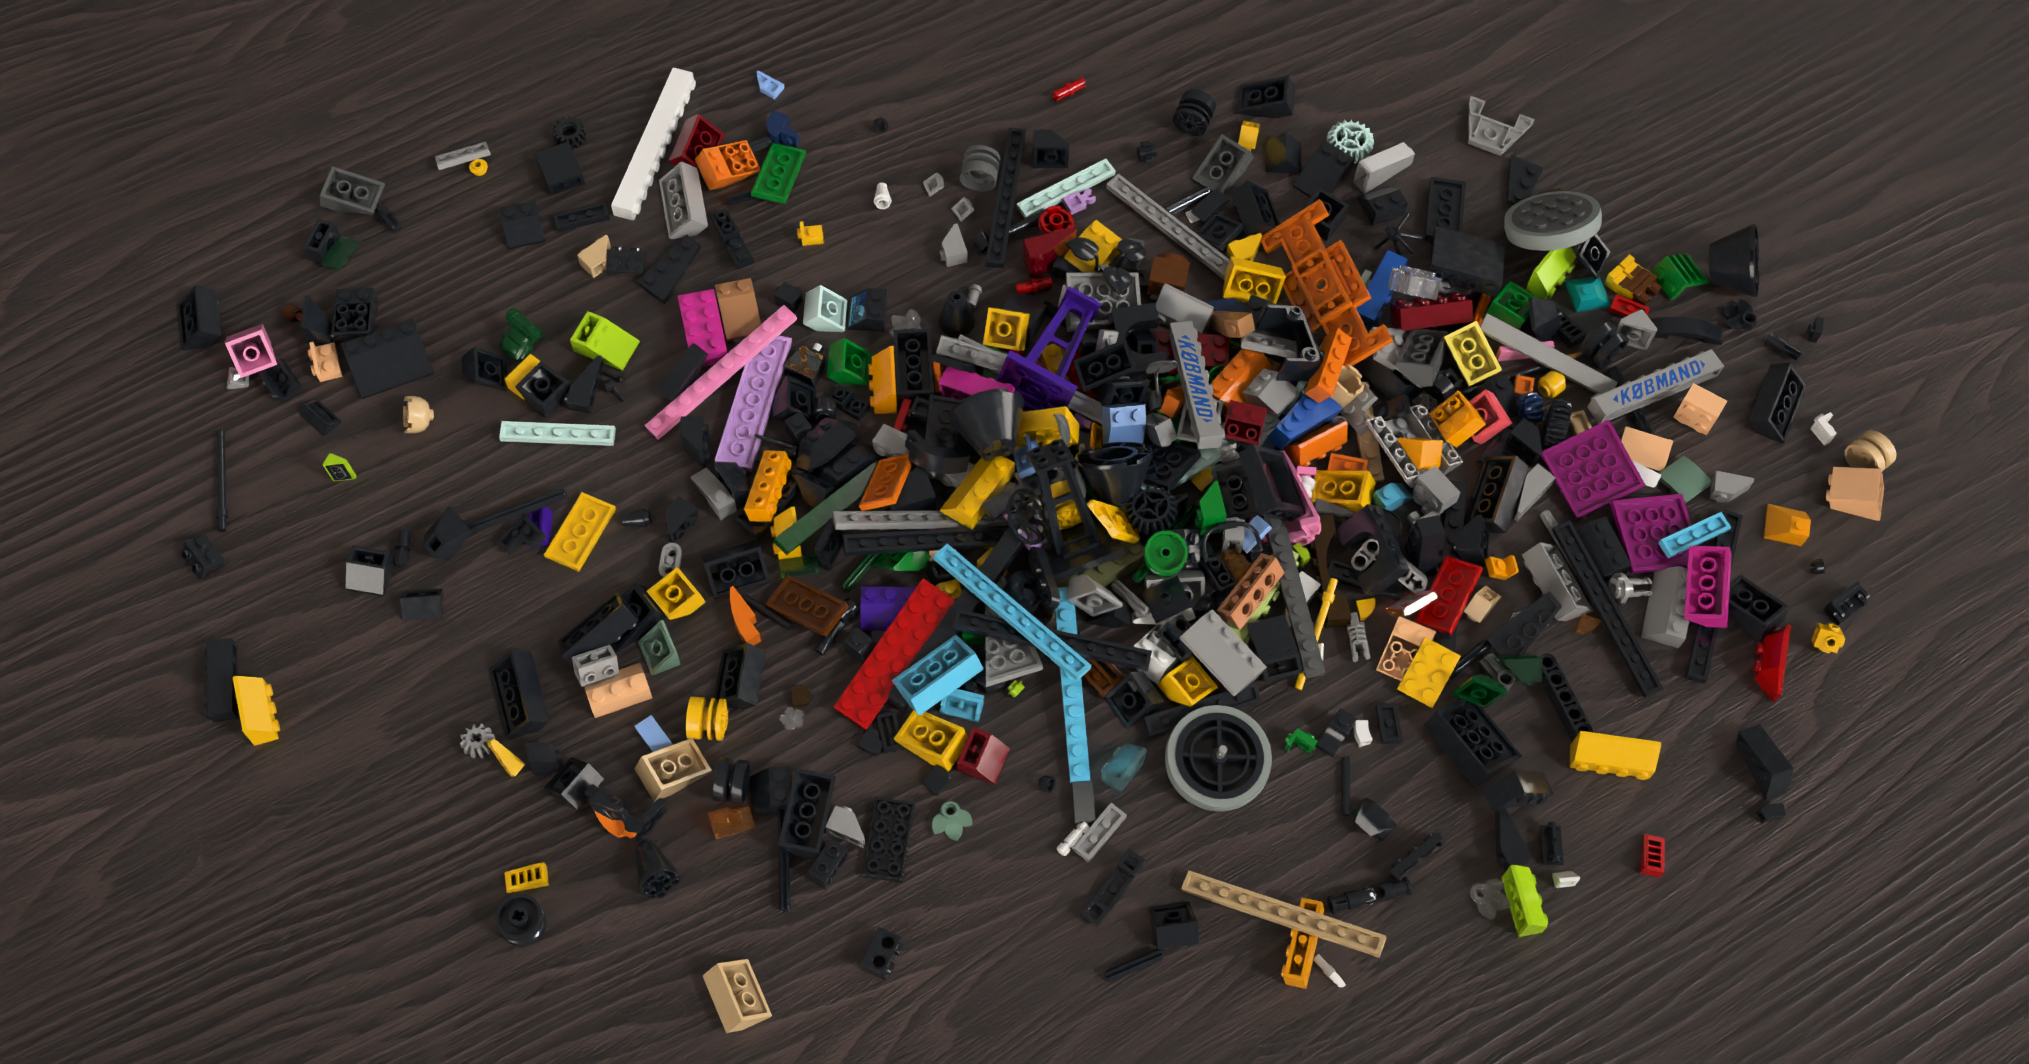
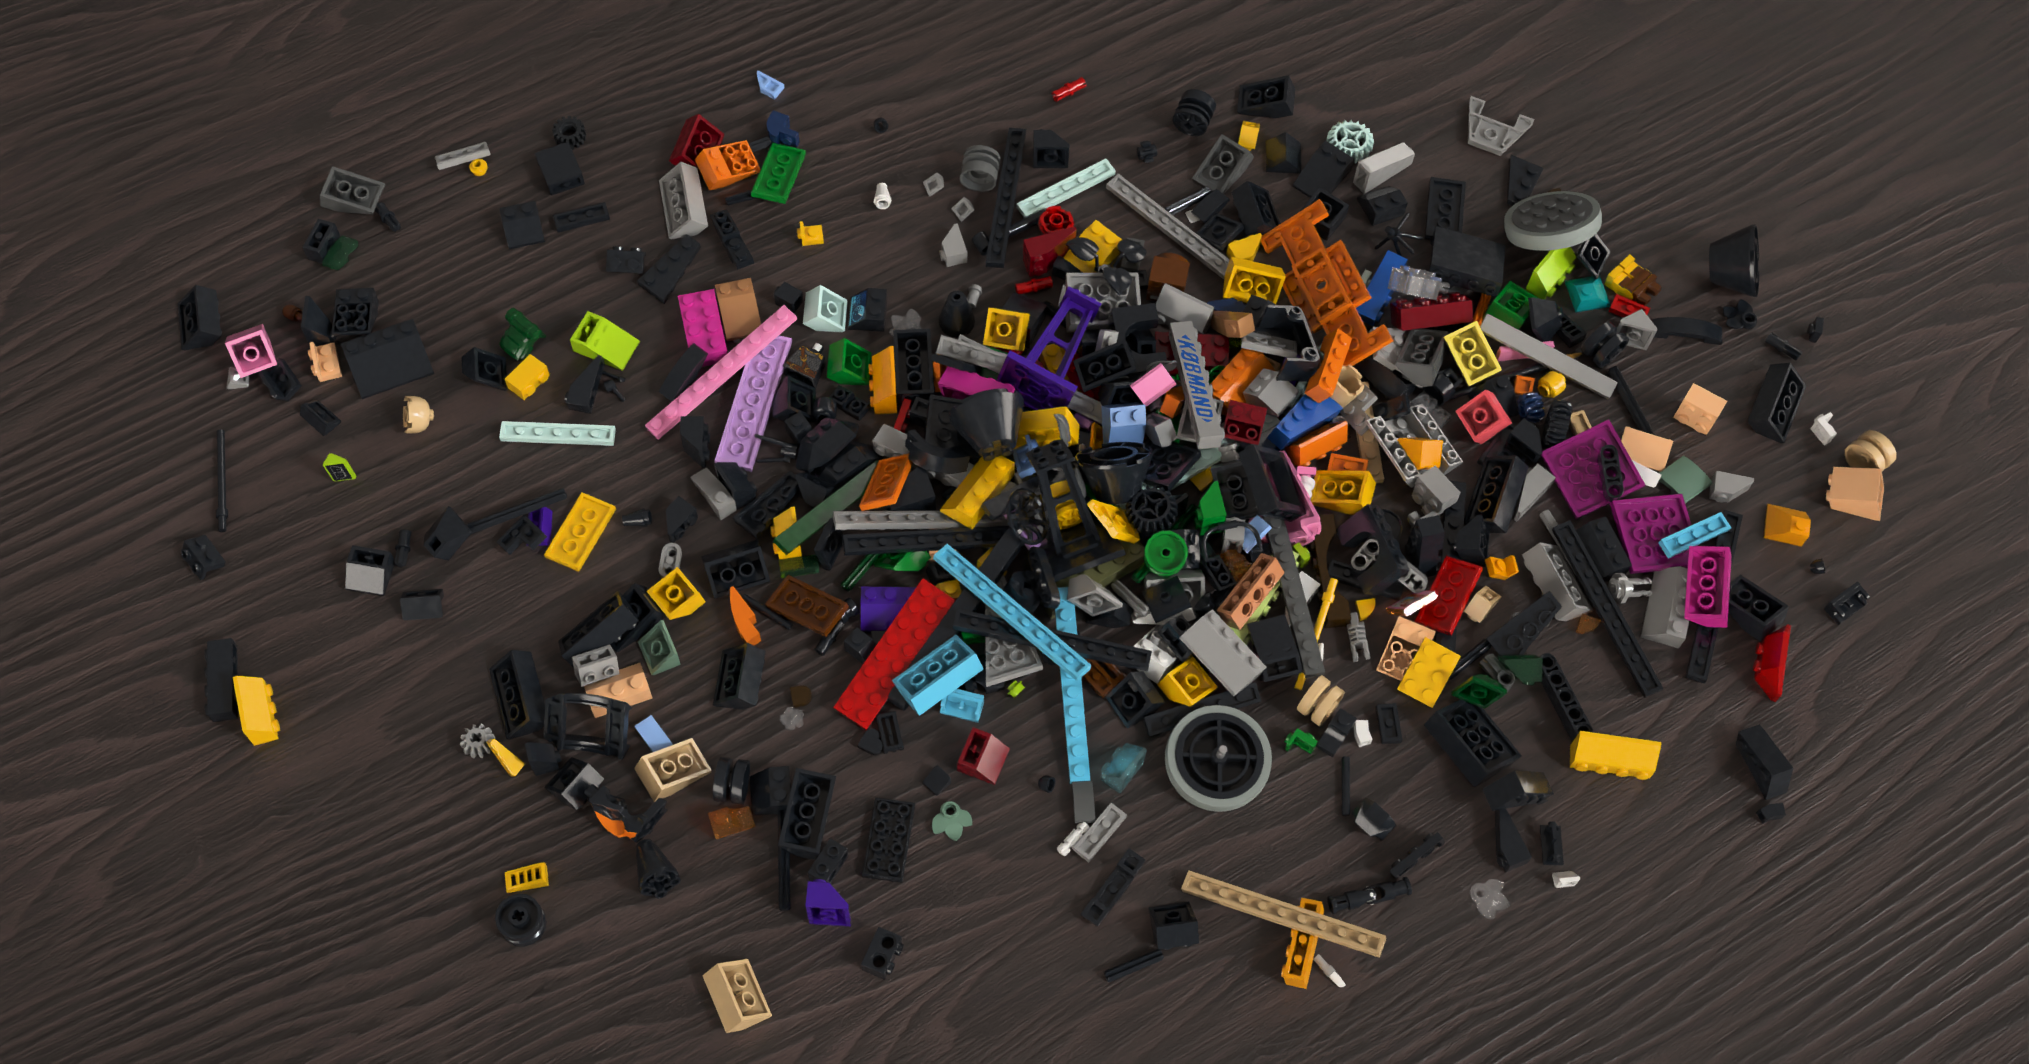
(543, 388): black slope -> none
(595, 256): tan slope -> none
(616, 724): none -> black wedge
(653, 144): white brick -> none
(710, 719): yellow wheel -> none
(767, 486): light orange brick -> none
(826, 905): none -> dark purple slope
(845, 826): light grey slope -> none
(932, 739): yellow slope -> none
(1077, 202): lavender plate -> none
(1153, 385): none -> bright pink slope
(1320, 700): none -> tan wheel
(1340, 514): dark grey slope -> none
(1391, 496): medium azure slope -> none
(1457, 419): light orange slope -> none
(1524, 900): lime slope -> none
(1614, 465): none -> black beam
(1646, 869): red slope -> none
(1655, 386): light grey brick -> none
(1678, 273): green plate -> none
(1828, 637): yellow brick -> none

